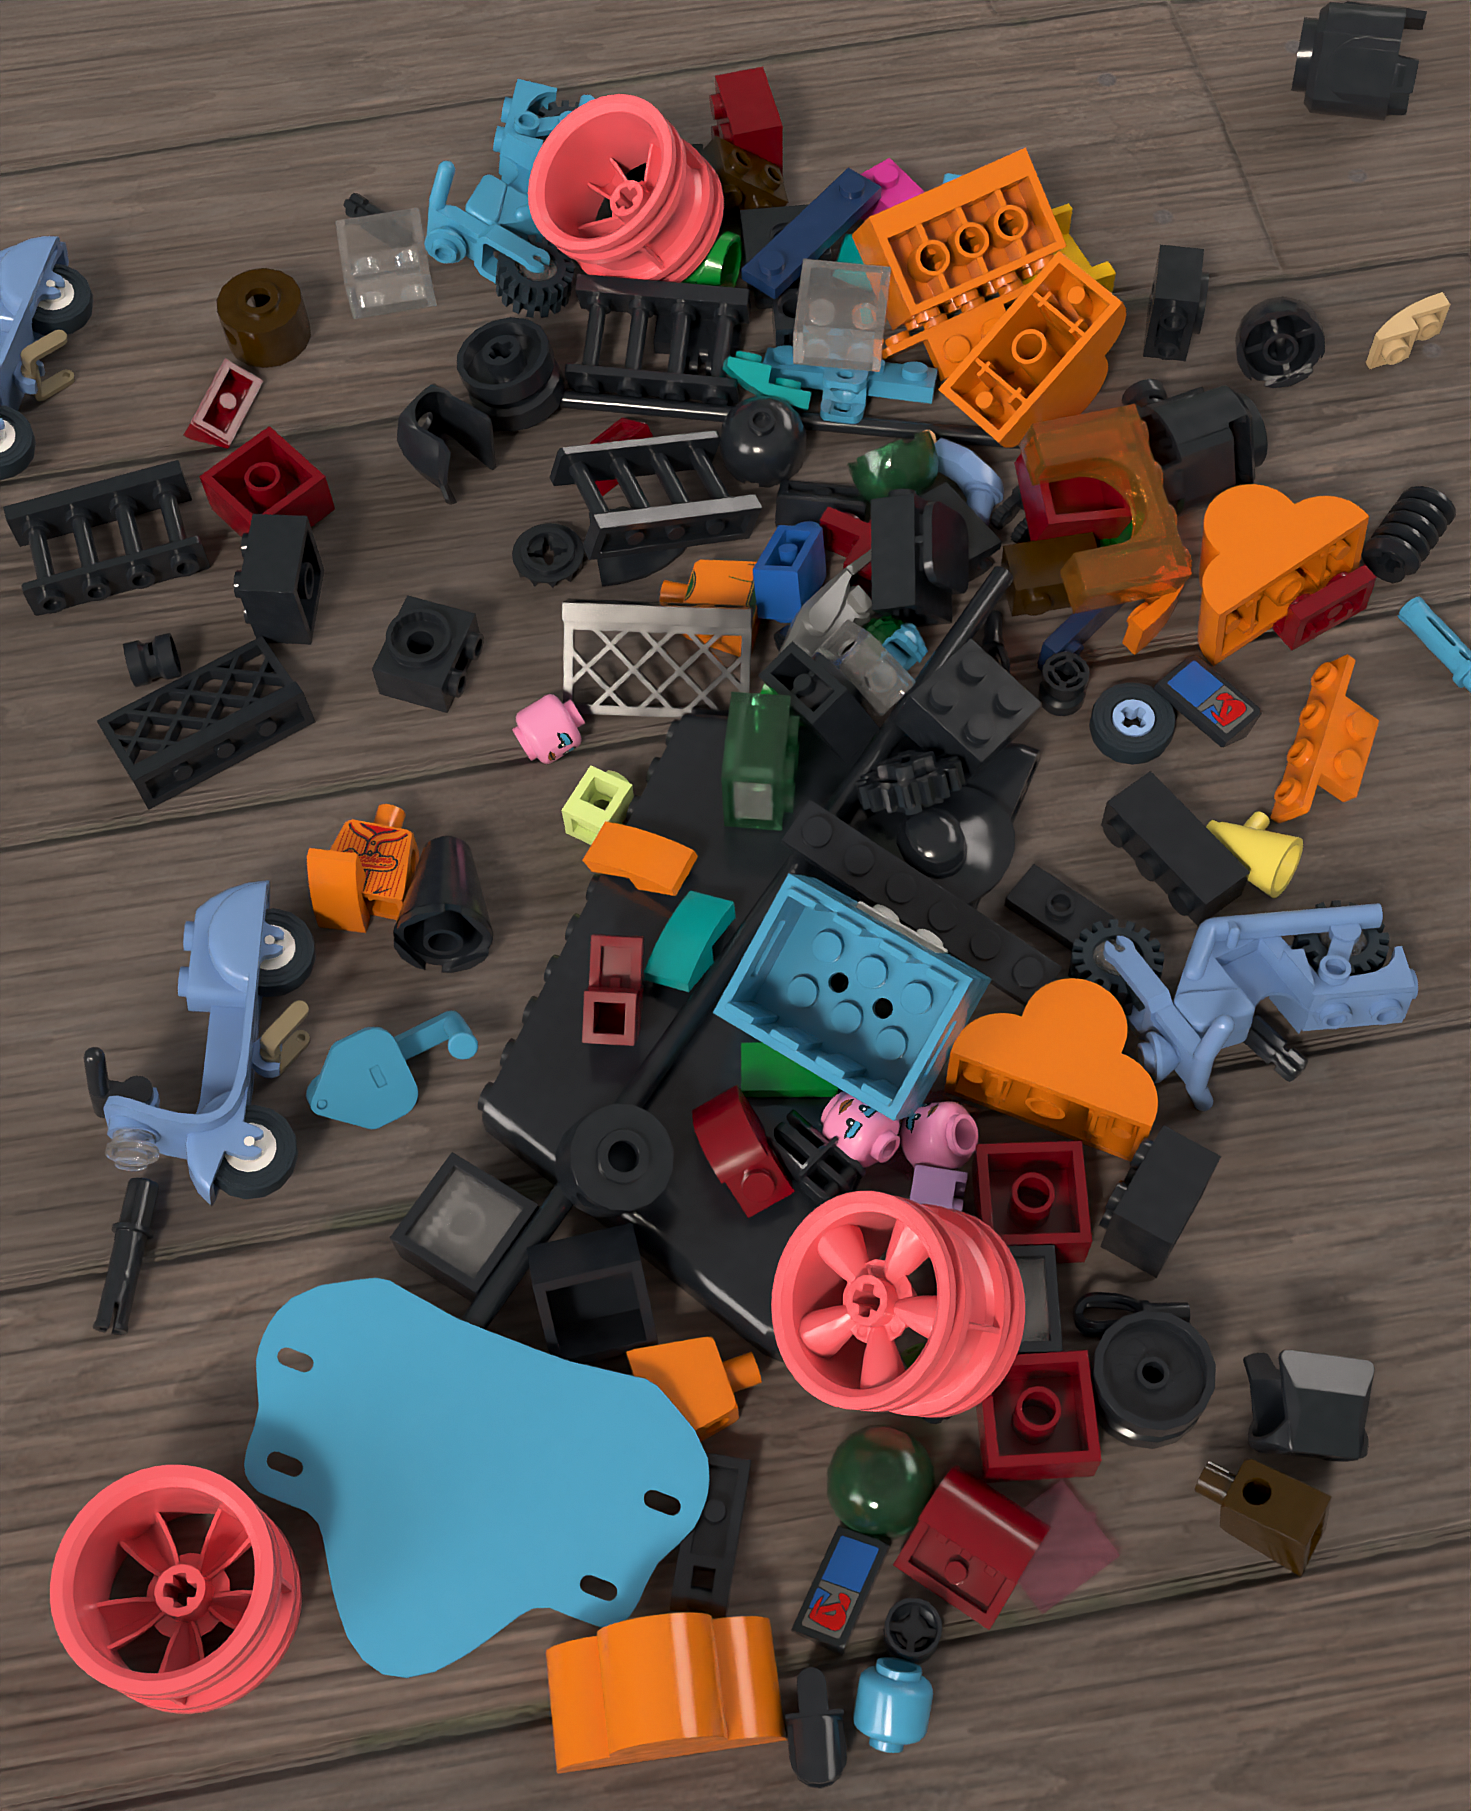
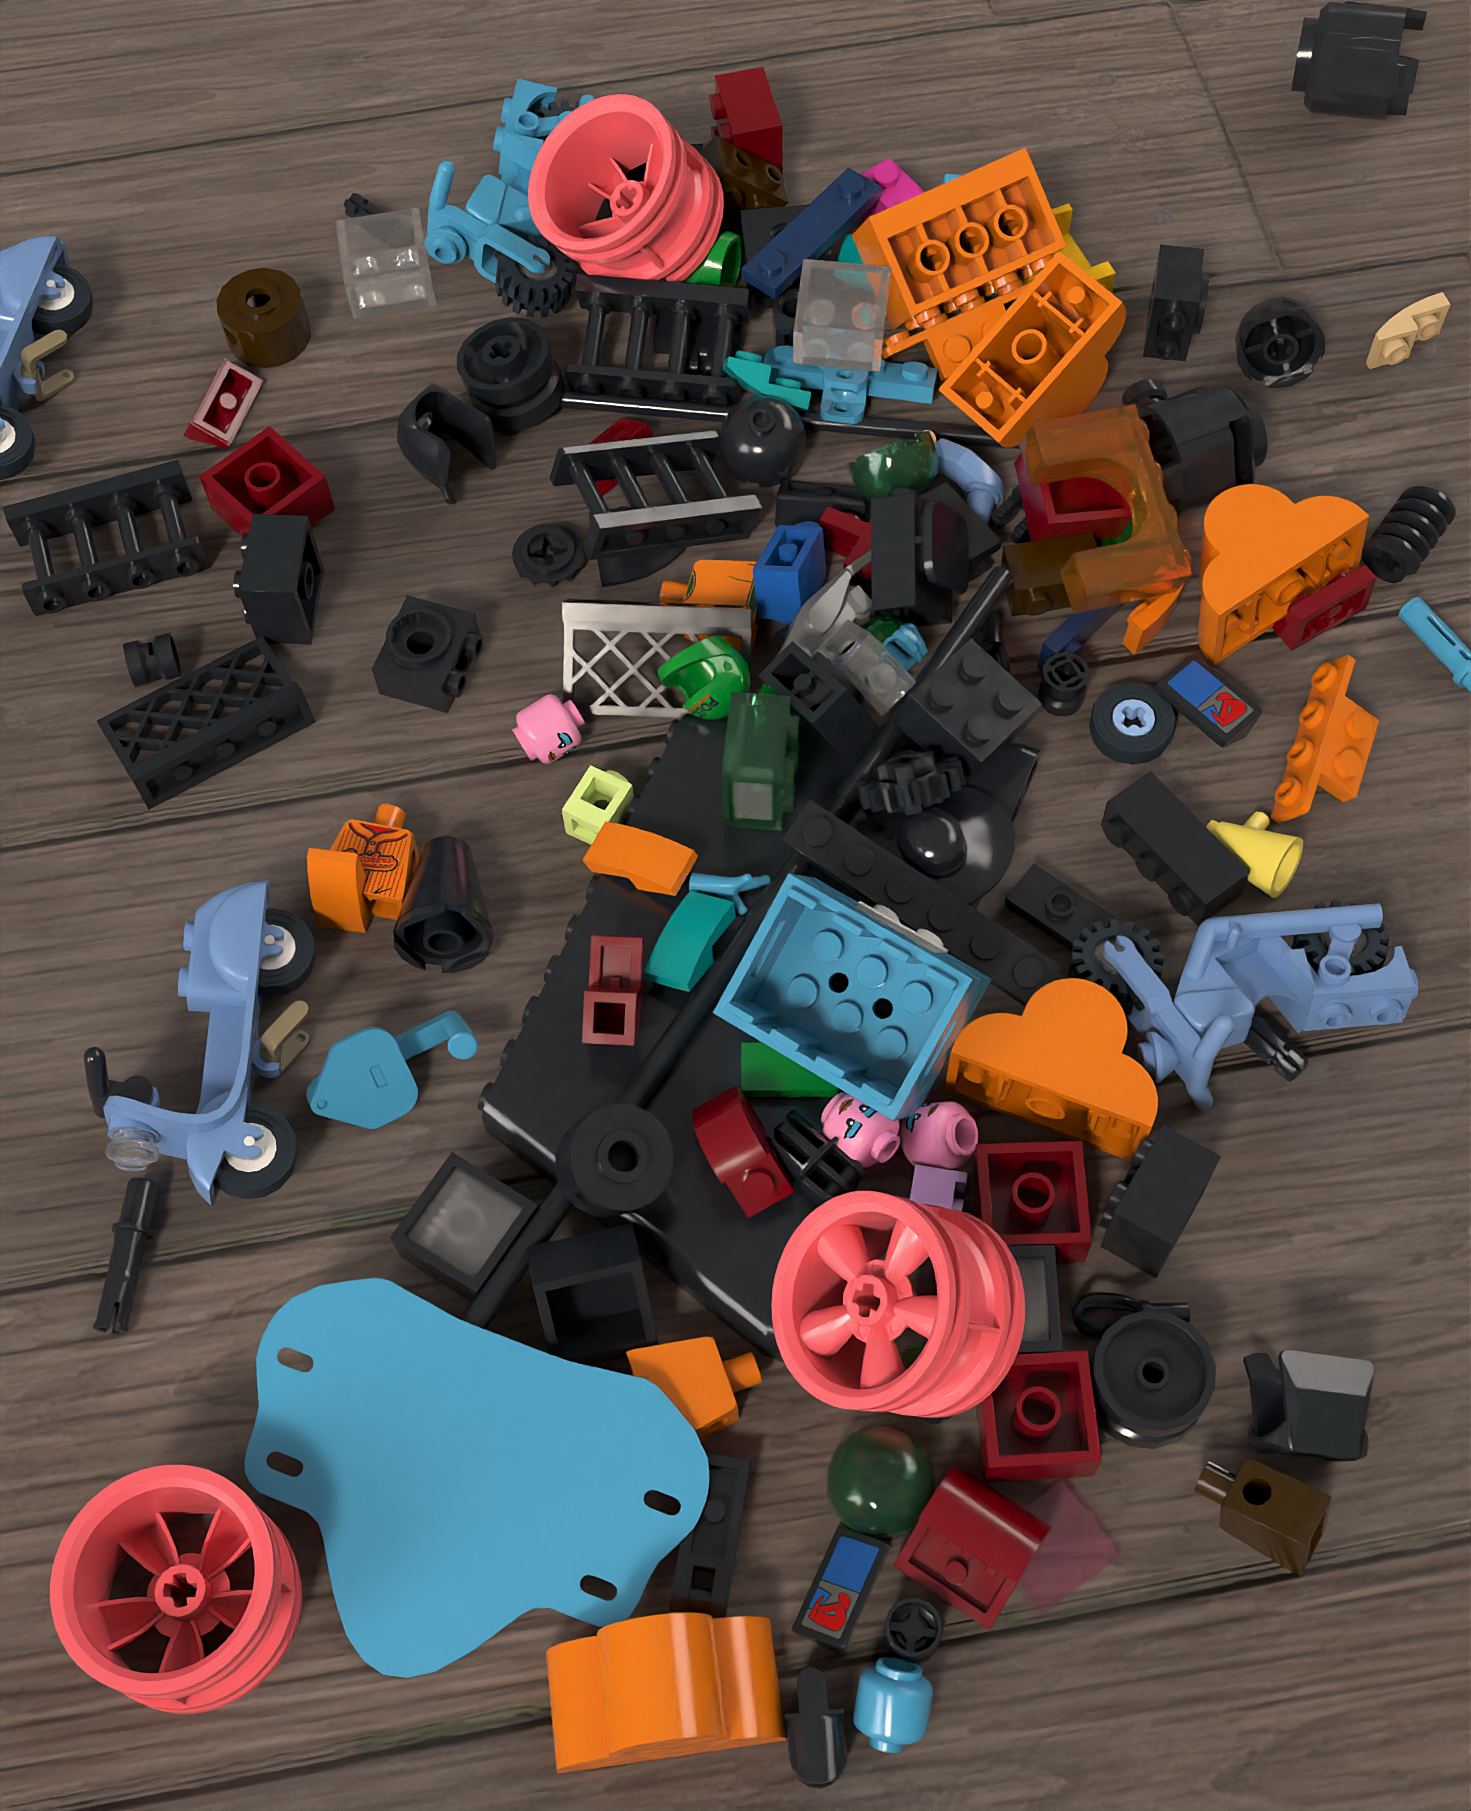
(707, 676): none -> green helmet
(726, 886): none -> dark azure bar

